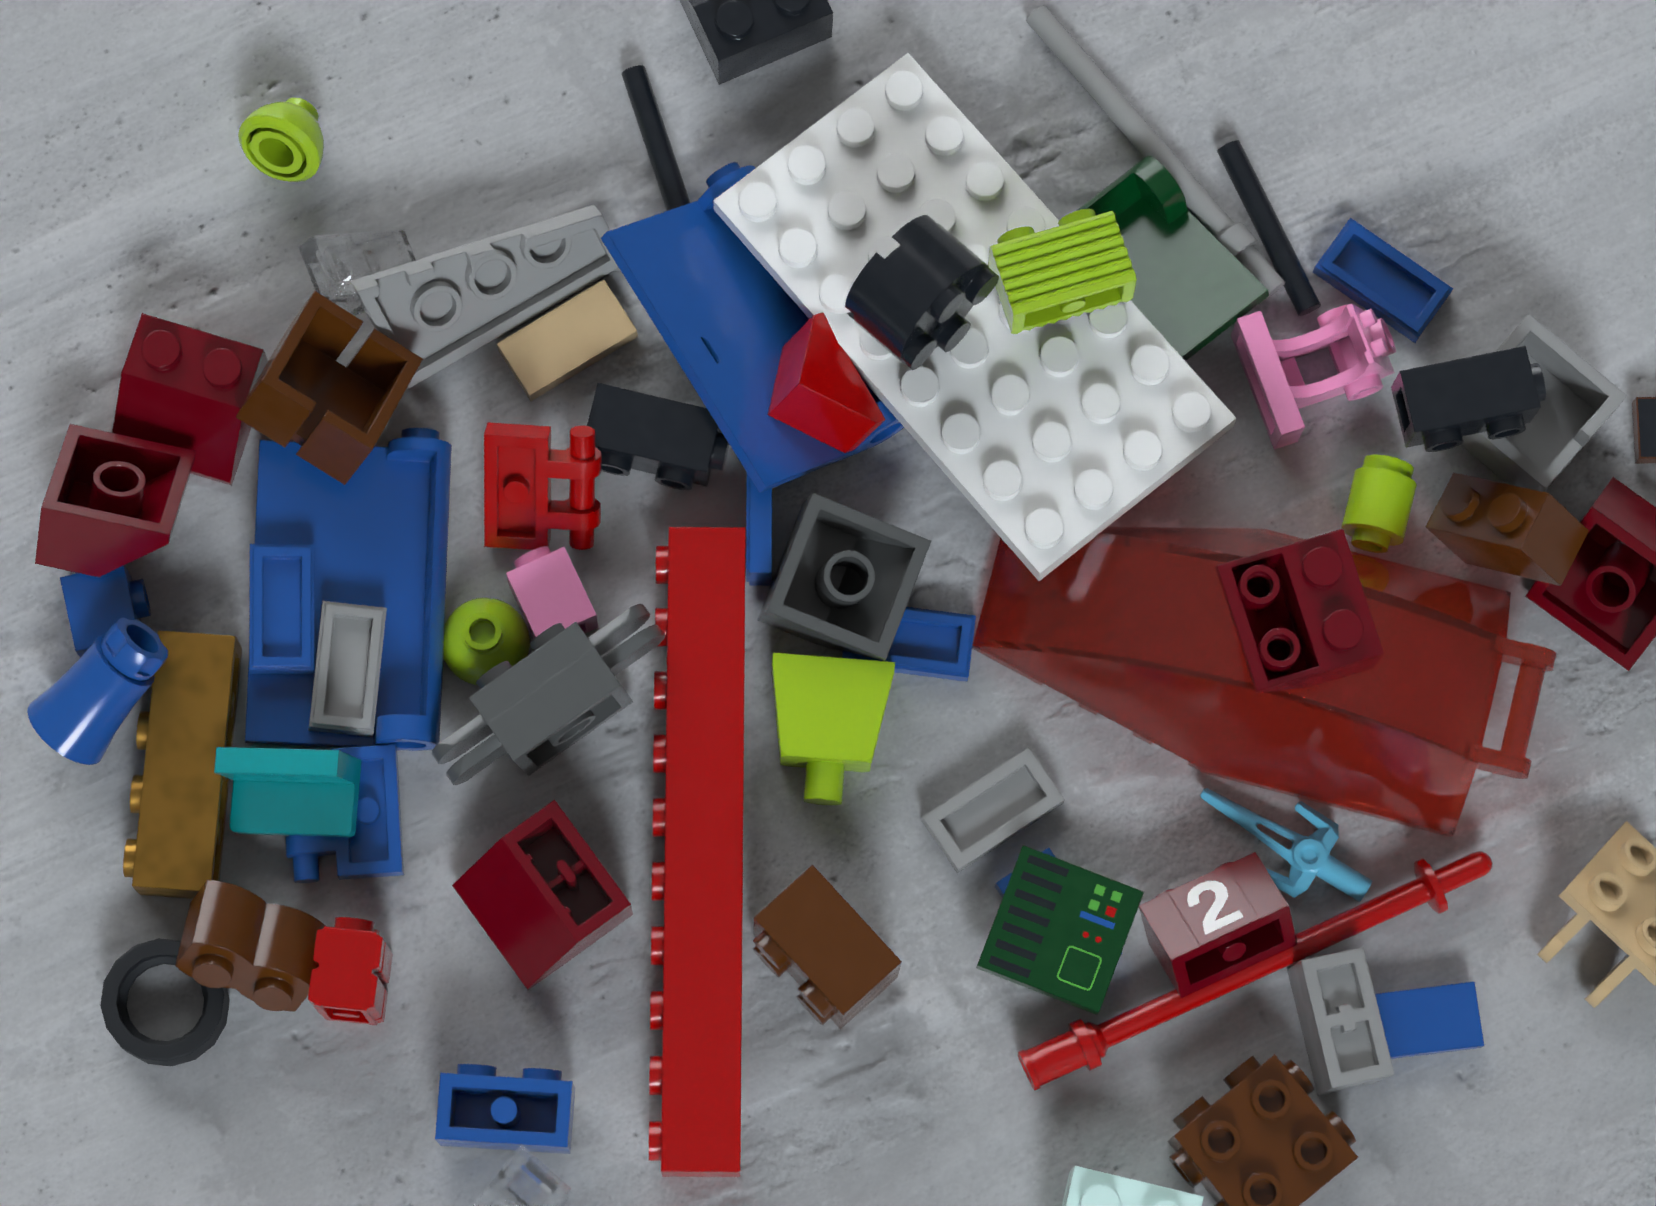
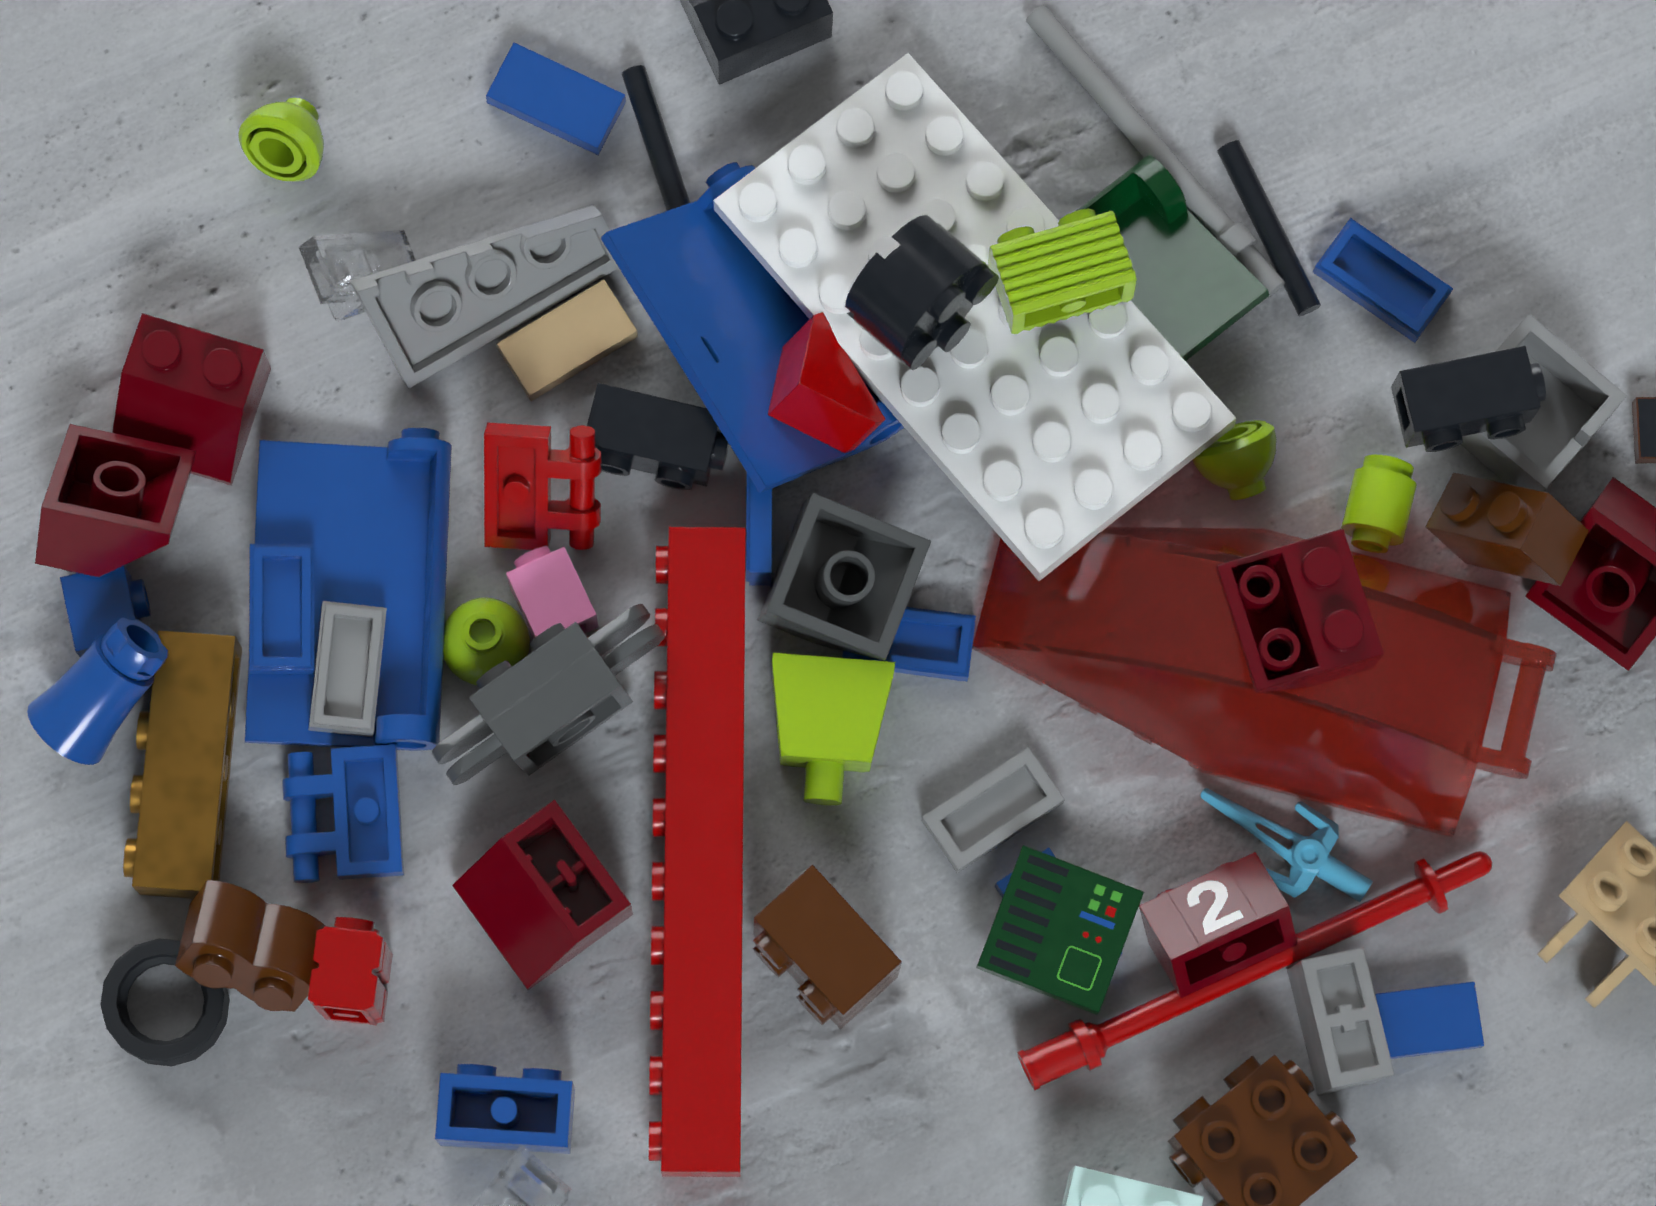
(291, 790): teal panel -> none
(321, 403): reddish brown piece -> none
(556, 98): none -> blue tile
(1240, 459): none -> lime brick
(1358, 350): bright pink tile -> none

